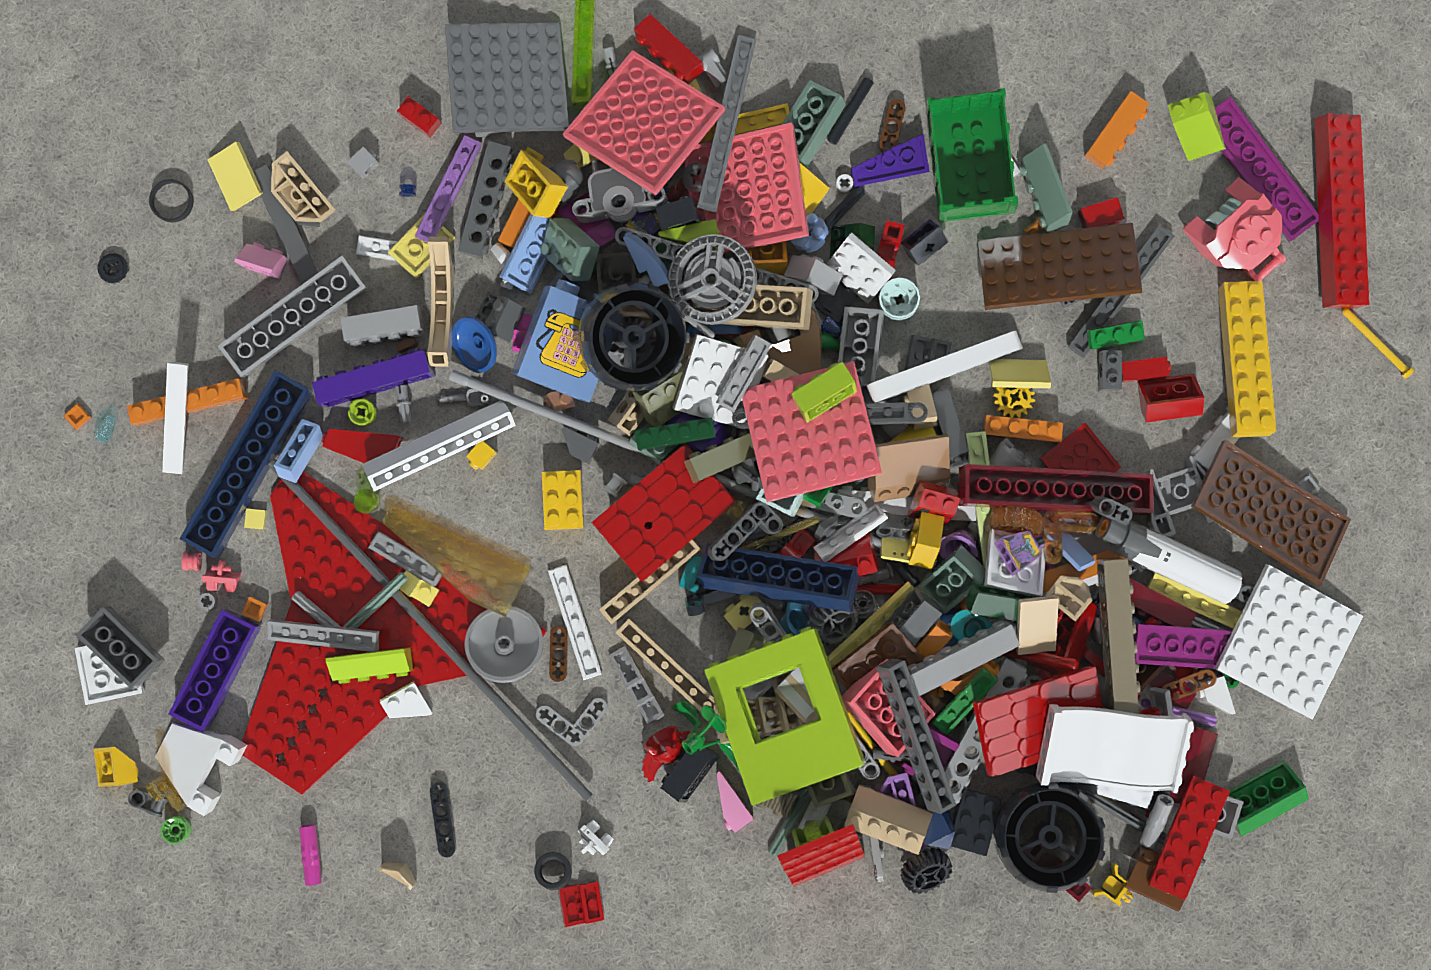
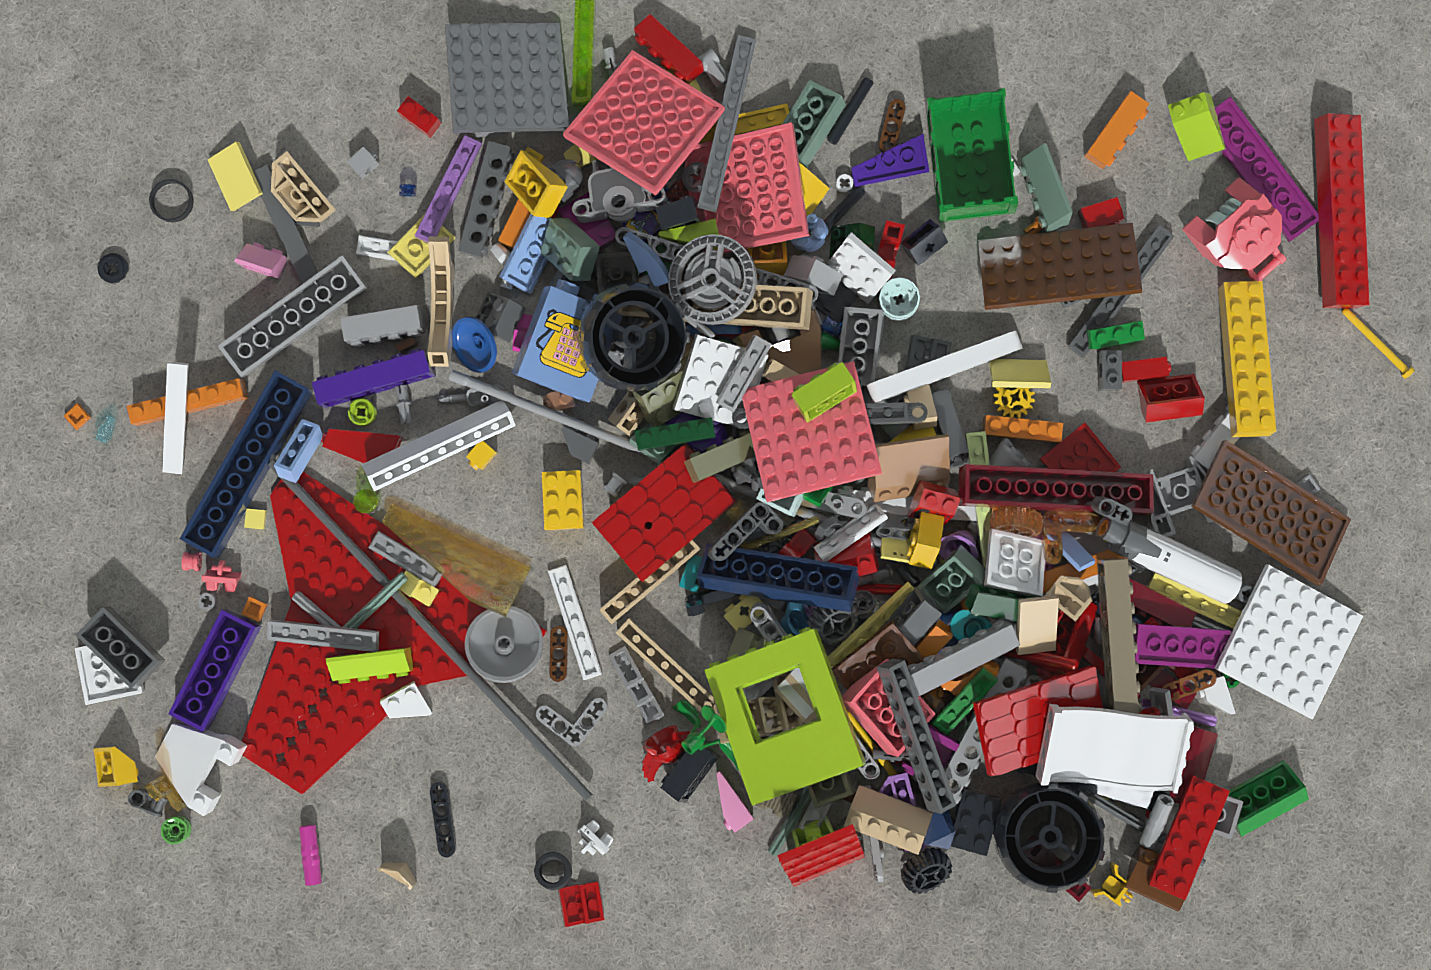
(1019, 550): torso -> none

